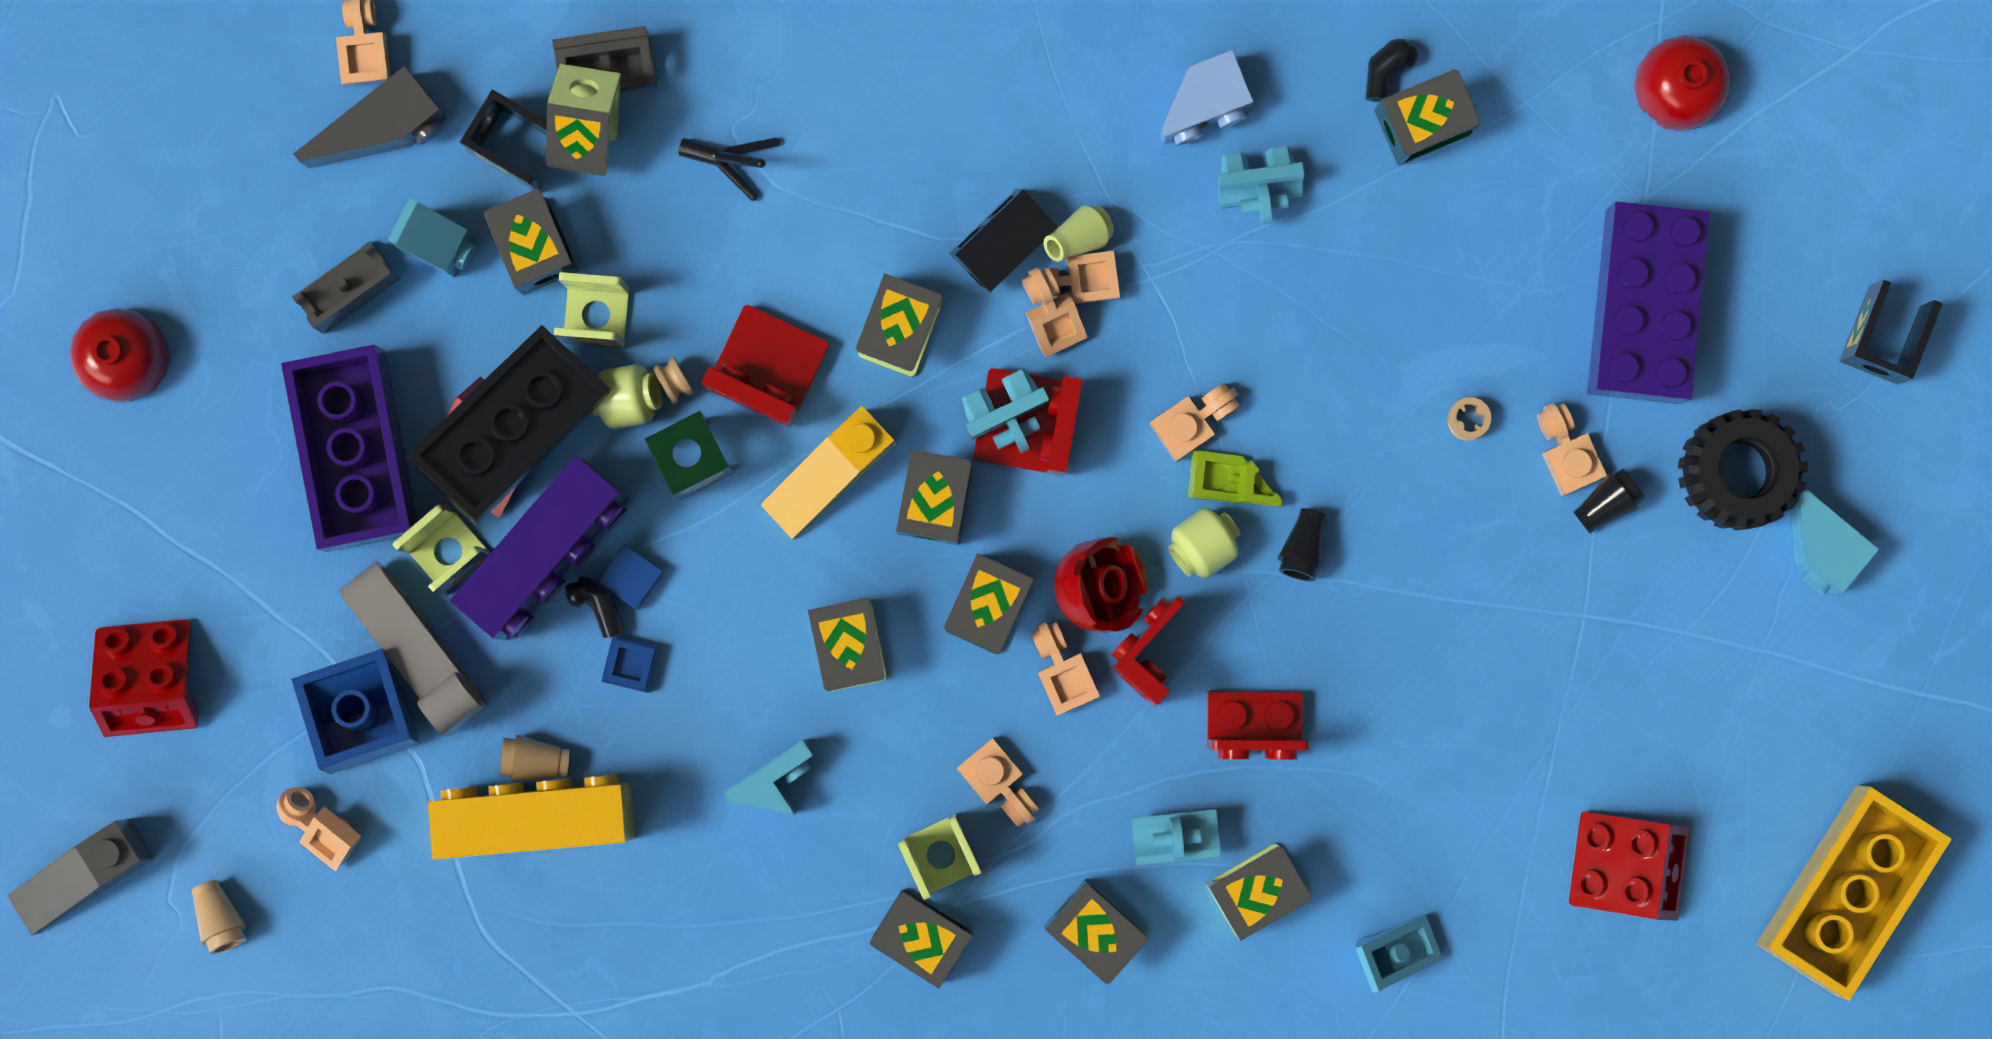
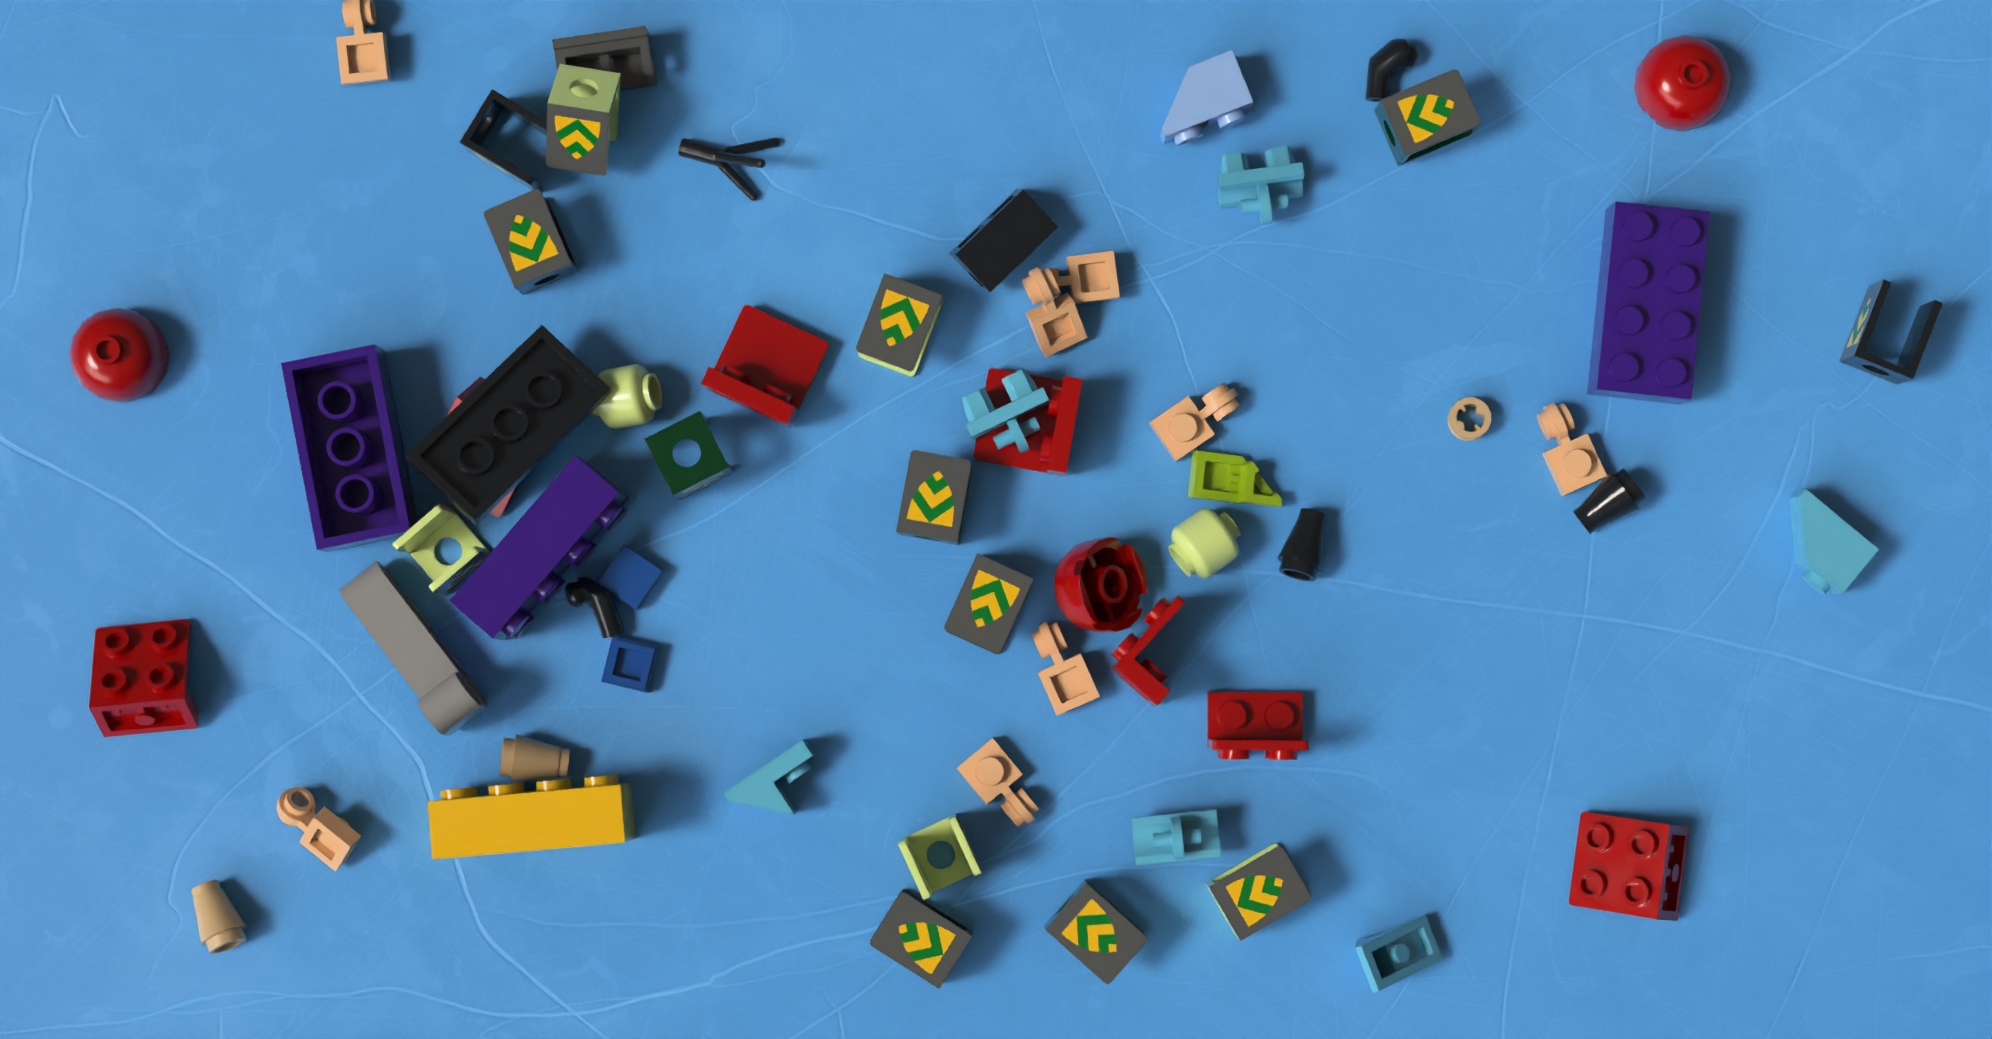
(80, 875): slope -> none
(346, 288): dark grey hinge -> none
(355, 712): blue slope -> none
(383, 121): dark grey slope -> none
(432, 238): medium azure slope -> none
(594, 288): yellowish green piece -> none
(673, 380): tan bush -> none
(828, 472): yellow slope -> none
(847, 644): dark grey piece -> none
(1082, 232): yellowish green cone -> none
(1781, 465): black tyre -> none
(1853, 891): yellow brick -> none

